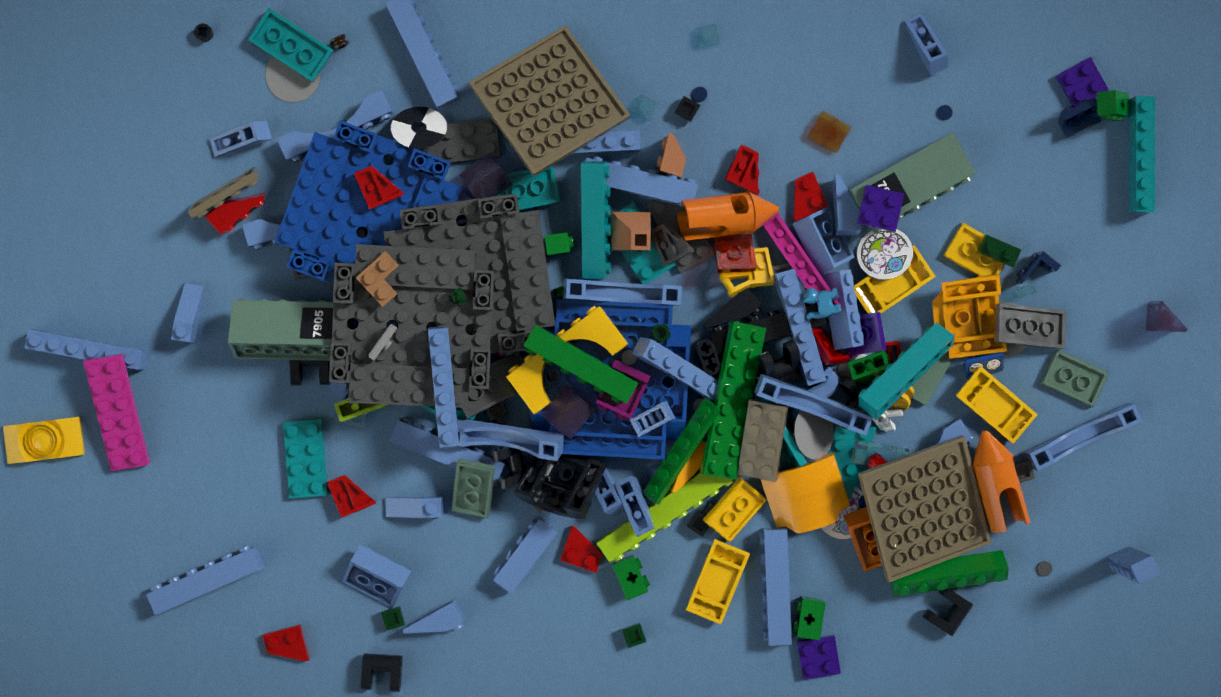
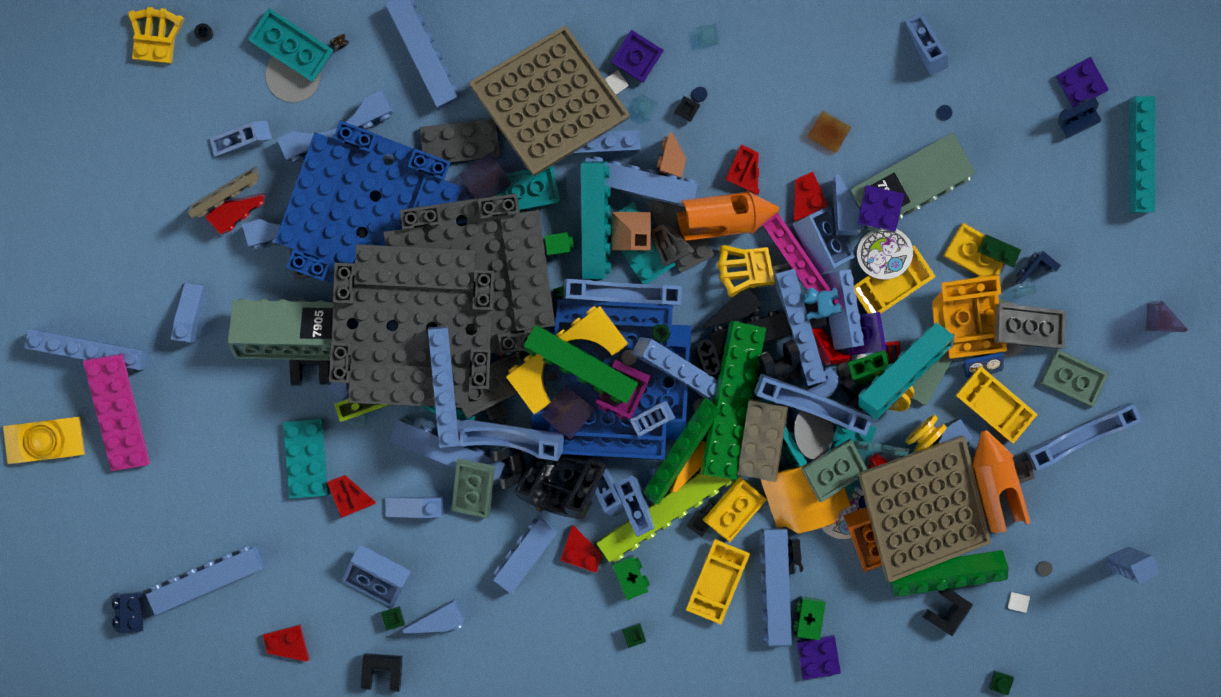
(128, 612): none -> dark blue bracket
(154, 47): none -> yellow plate
(373, 278): medium nougat plate -> none
(376, 187): red wing -> none
(383, 343): light grey plate -> none
(432, 135): sticker -> none
(457, 297): dark green plate -> none
(617, 82): none -> white piece
(637, 56): none -> dark purple plate
(734, 253): clear red plate -> none
(795, 550): none -> black plate
(834, 470): none -> sand green tile
(884, 421): white piece -> none
(926, 433): none -> yellow wheel
(1001, 682): none -> dark green plate
(1018, 602): none -> white piece
(1113, 105): green brick -> none

